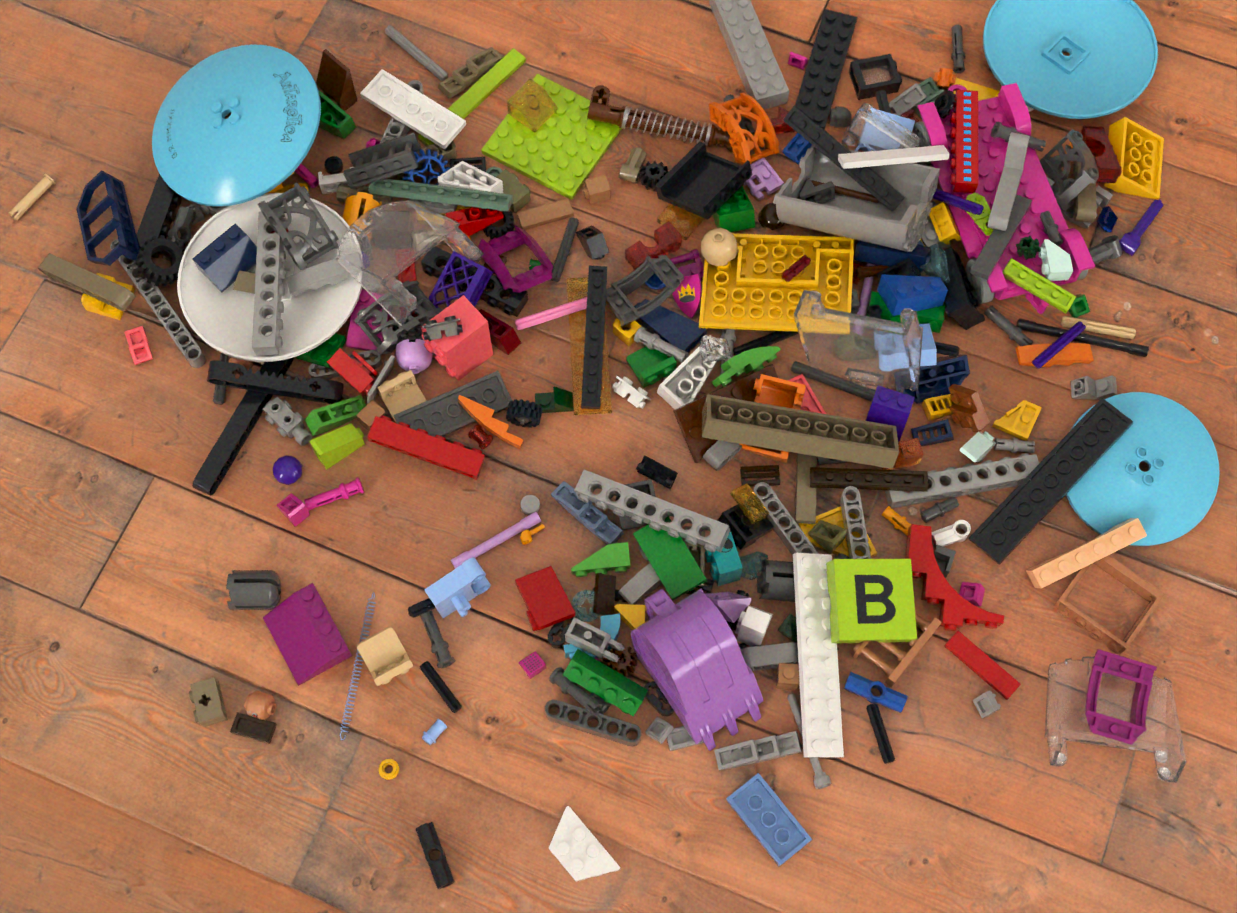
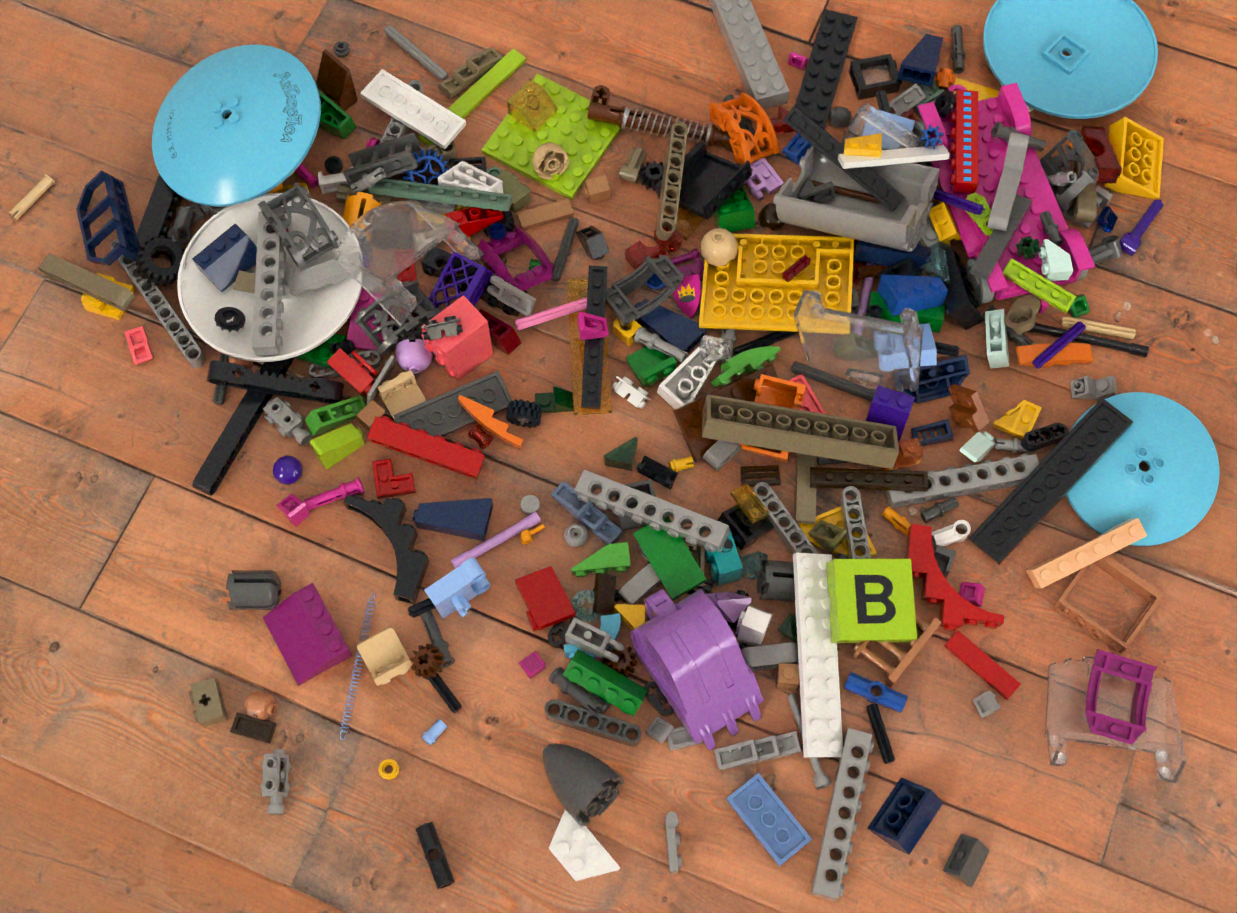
(228, 313): none -> black gear
(273, 778): none -> light grey brick
(341, 49): none -> dark grey plate
(347, 346): none -> black pin
(368, 180): none -> light grey pin
(389, 485): none -> red tile
(410, 564): none -> black arch
(426, 653): none -> reddish brown gear
(456, 518): none -> dark blue slope
(497, 231): none -> clear blue plate
(511, 296): none -> light grey hinge
(549, 160): none -> tan cylinder
(580, 539): none -> light grey plate
(580, 781): none -> dark grey cylinder
(591, 326): none -> dark pink slope
(622, 456): none -> clear green slope
(668, 187): none -> dark tan beam
(673, 840): none -> light grey hinge
(681, 464): none -> yellow pin
(821, 886): none -> light grey brick
(864, 146): none -> yellow wing
(905, 815): none -> dark blue slope
(922, 61): none -> dark blue slope
(928, 409): yellow slope -> none
(933, 141): none -> blue gear
(966, 859): none -> dark grey panel
(996, 339): none -> light aqua slope
(1022, 314): none -> dark tan piece
(1027, 440): none -> black beam
(1062, 178): none -> light grey pin

